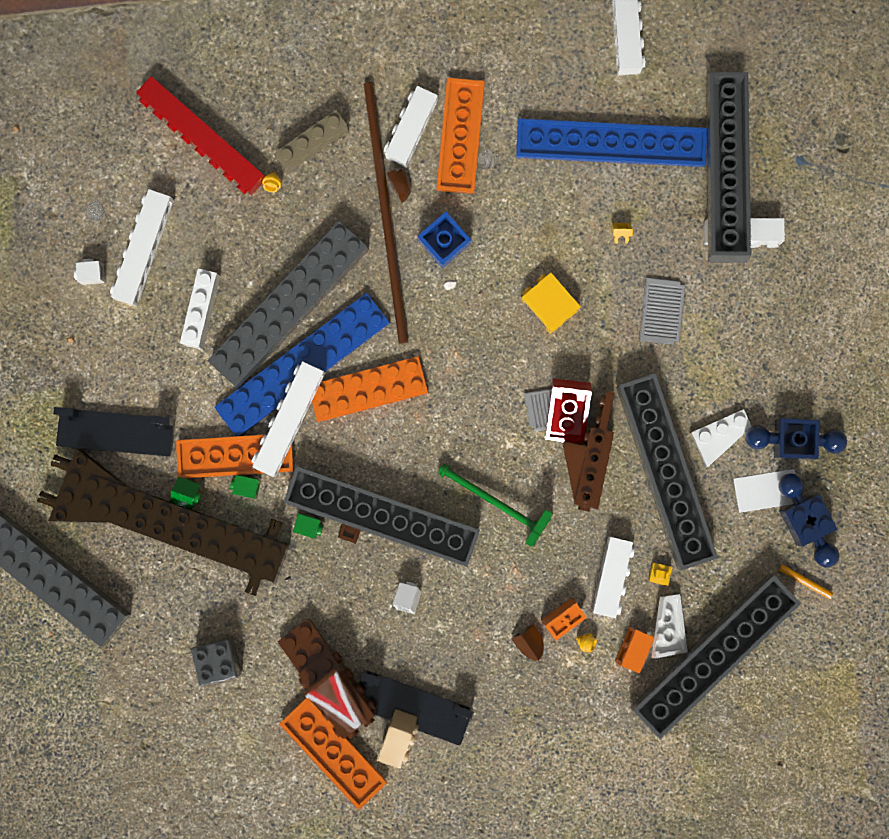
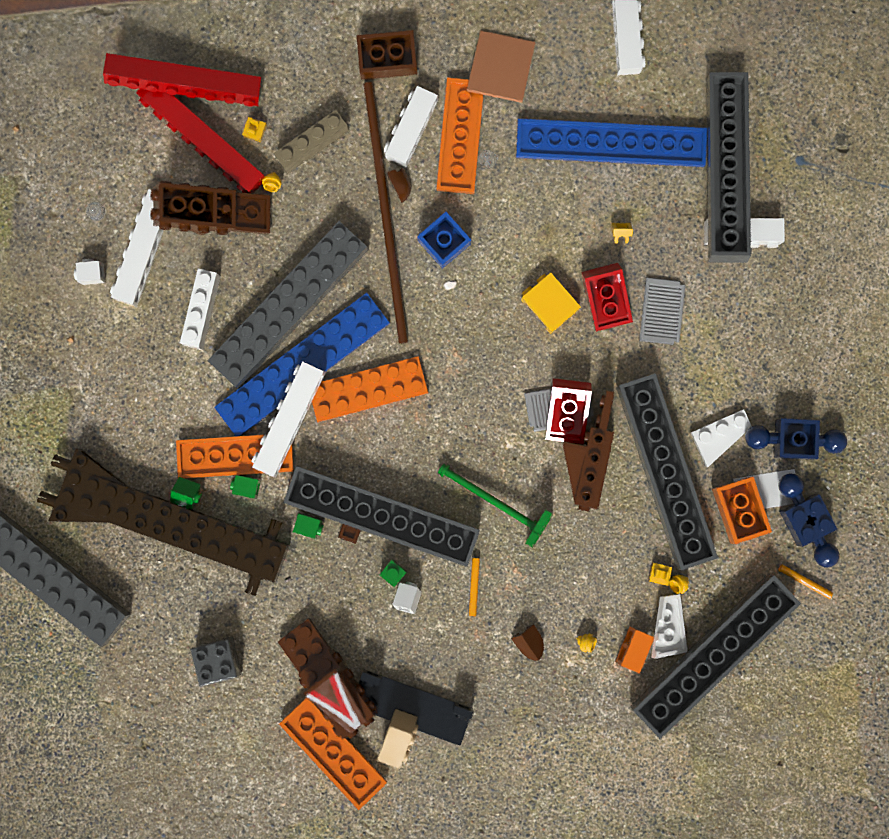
(114, 432): black bracket -> none
(181, 80): none -> red brick
(208, 209): none -> reddish brown wedge
(254, 129): none -> yellow tile
(386, 55): none -> reddish brown brick
(393, 573): none -> green brick
(474, 587): none -> light orange bar
(501, 66): none -> nougat piece
(563, 619): orange hinge -> none
(607, 296): none -> red slope
(612, 577): white brick -> none
(679, 584): none -> yellow plate
(741, 510): none -> orange brick

